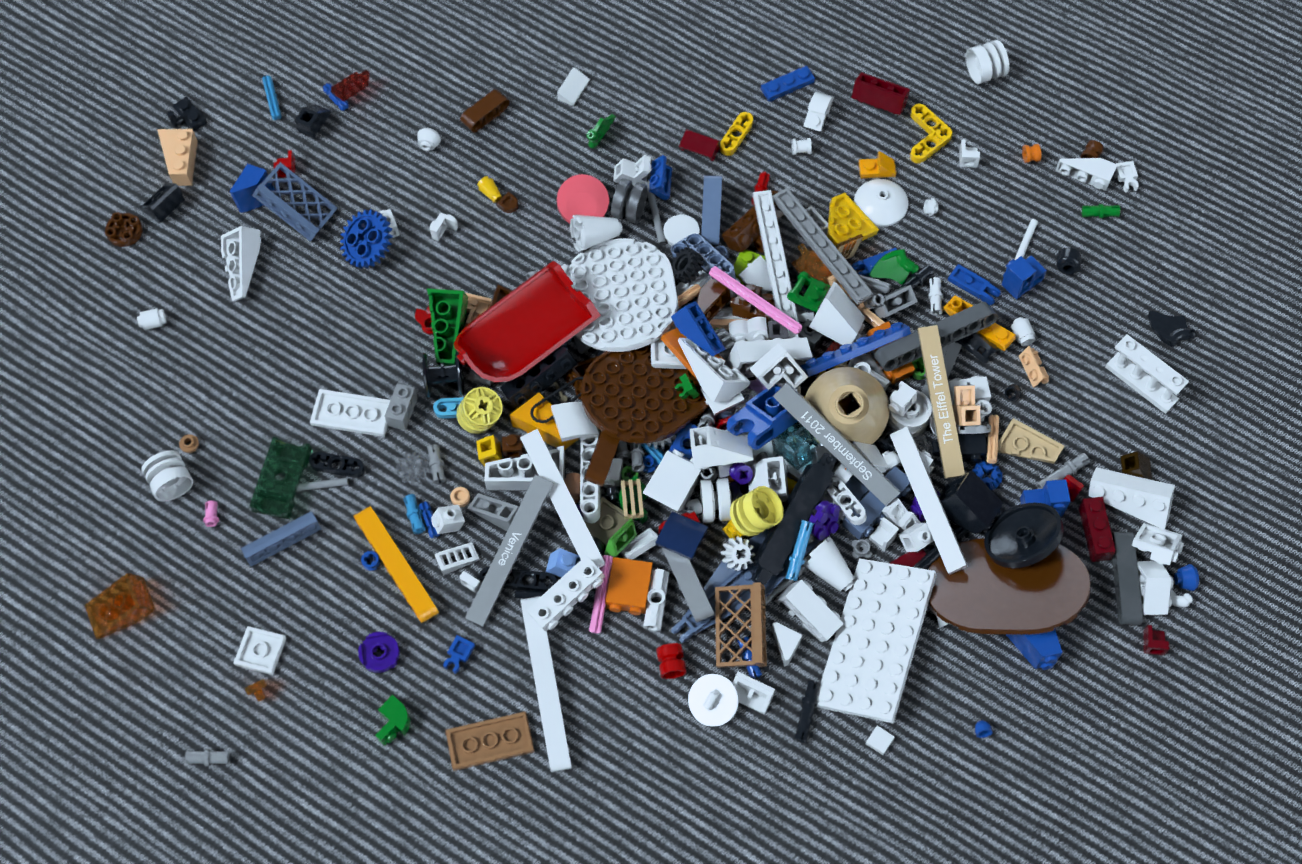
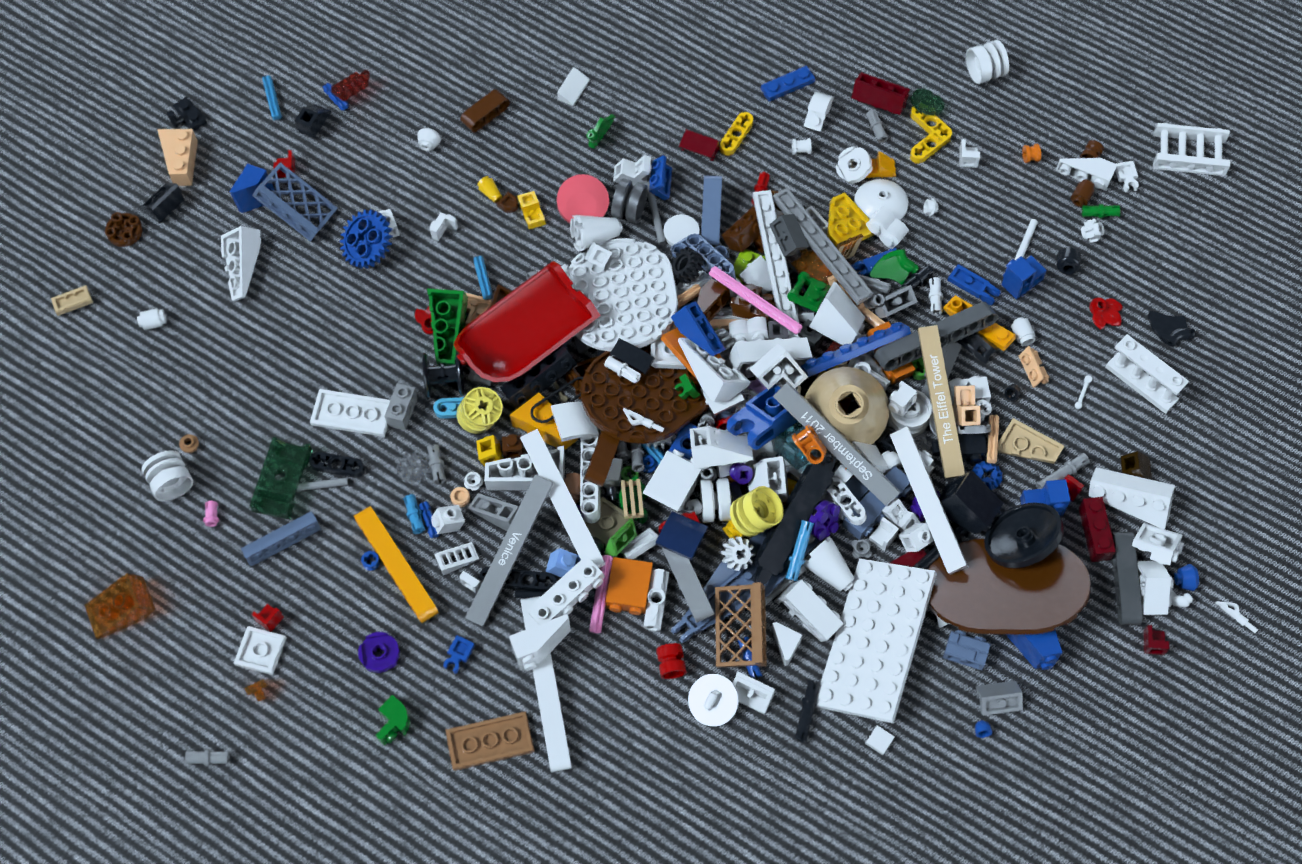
(71, 300): none -> tan plate
(268, 617): none -> red panel
(470, 477): none -> white plate
(483, 277): none -> dark azure axle
(531, 210): none -> yellow slope
(537, 642): none -> white slope
(598, 255): none -> white panel
(622, 369): none -> white axle
(632, 355): none -> black slope
(639, 419): none -> white hand
(789, 234): none -> dark grey hinge
(809, 443): none -> orange piece
(863, 166): none -> white plate
(876, 126): none -> light grey axle
(887, 227): none -> white brick
(926, 102): none -> clear green tile
(966, 650): none -> sand blue brick
(1000, 698): none -> light grey panel
(1078, 405): none -> white hinge
(1082, 193): none -> reddish brown brick
(1092, 230): none -> white gear
(1107, 313): none -> red plate
(1190, 163): none -> white fence
(1236, 615): none -> white hand

